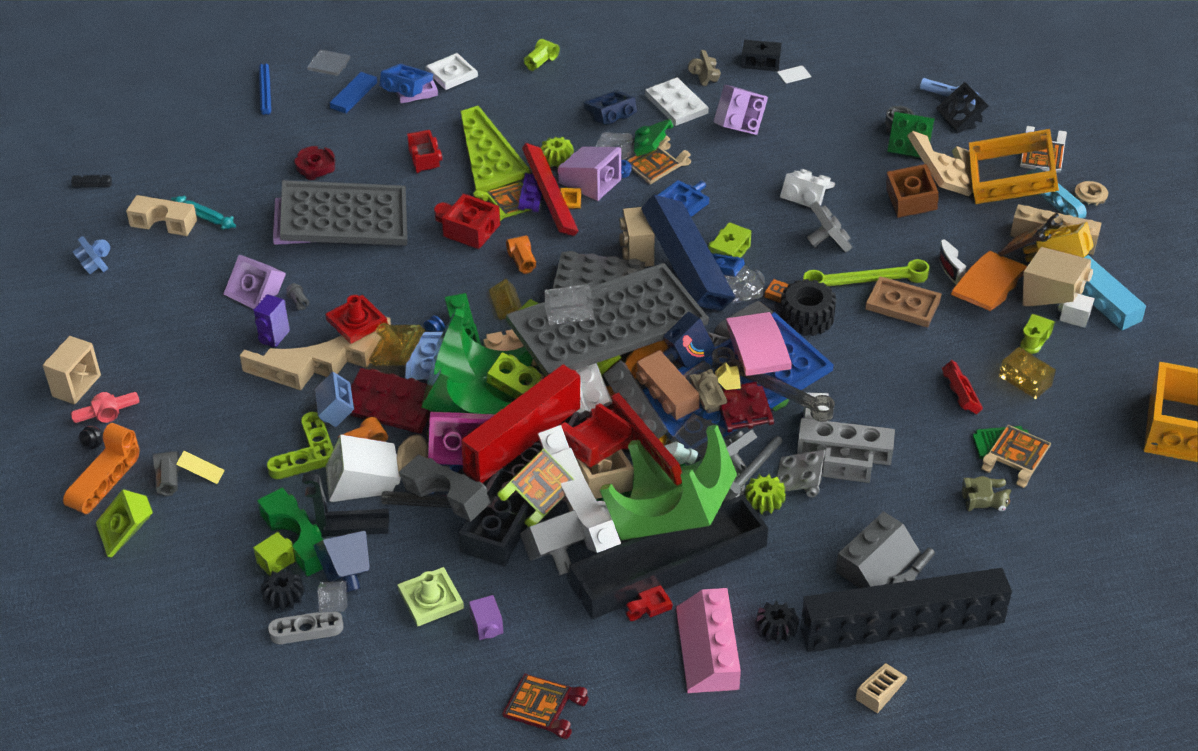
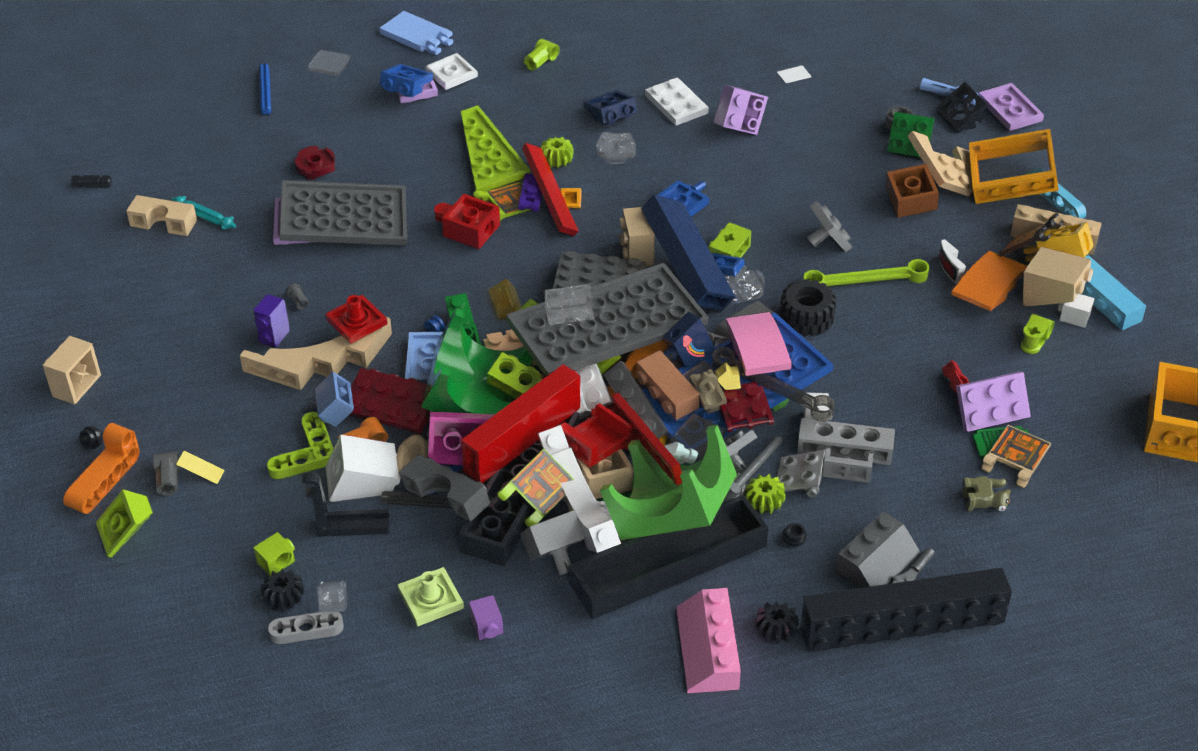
(91, 256): medium blue hips -> none
(105, 407): coral axle -> none
(253, 281): lavender slope -> none
(282, 512): green arch -> none
(344, 558): torso -> none
(353, 92): blue tile -> none
(395, 344): clear yellow plate -> none
(416, 33): none -> light blue tile
(424, 150): red window -> none
(520, 250): orange piece -> none
(541, 702): flag -> none
(592, 170): lavender slope -> none
(625, 168): blue plate -> none
(648, 137): green wing -> none
(651, 602): red plate -> none
(658, 162): flag -> none
(704, 68): dark tan hips -> none
(761, 55): black brick -> none
(775, 290): orange tile -> none
(794, 534): none -> black plate
(805, 188): white bracket -> none
(870, 699): tan slope -> none
(903, 301): medium nougat plate -> none
(993, 401): none -> lavender plate
(1011, 106): none -> lavender plate
(1027, 372): clear yellow brick -> none
(1039, 158): flag -> none
(1097, 191): tan gear -> none

